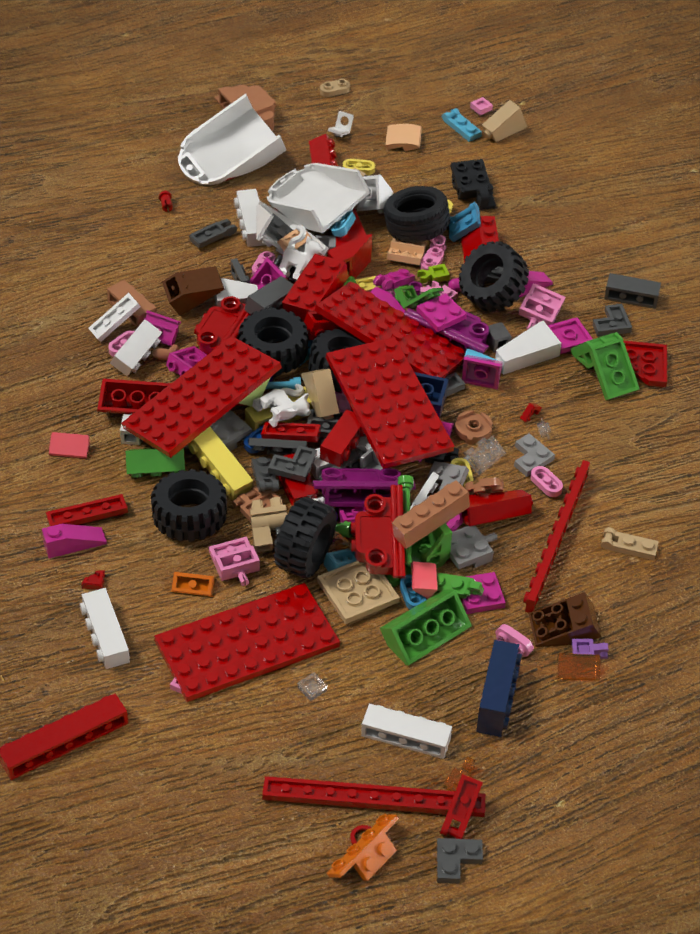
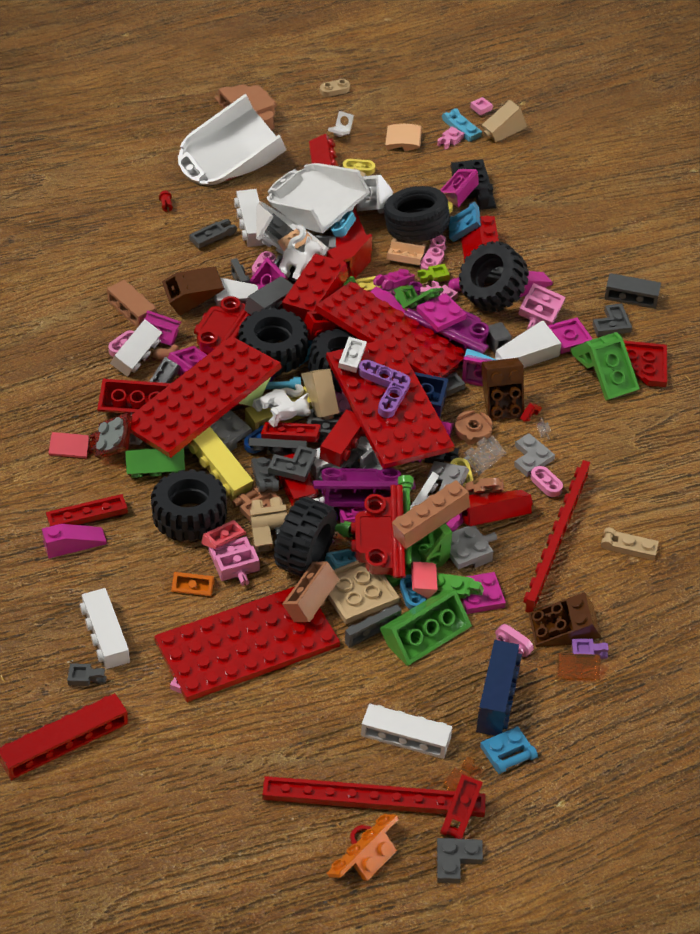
(83, 673): none -> dark grey plate
(94, 581): red tile -> none
(111, 437): none -> piece
(114, 317): white plate -> none
(166, 371): none -> dark grey plate
(223, 534): none -> coral slope
(310, 591): none -> nougat brick
(312, 686): clear plate -> none
(352, 354): none -> white plate
(370, 626): none -> dark grey plate
(392, 386): none -> medium lavender beam
(451, 136): none -> bright pink plate
(460, 185): none -> dark pink slope
(503, 388): none -> reddish brown slope
(505, 745): none -> dark azure plate

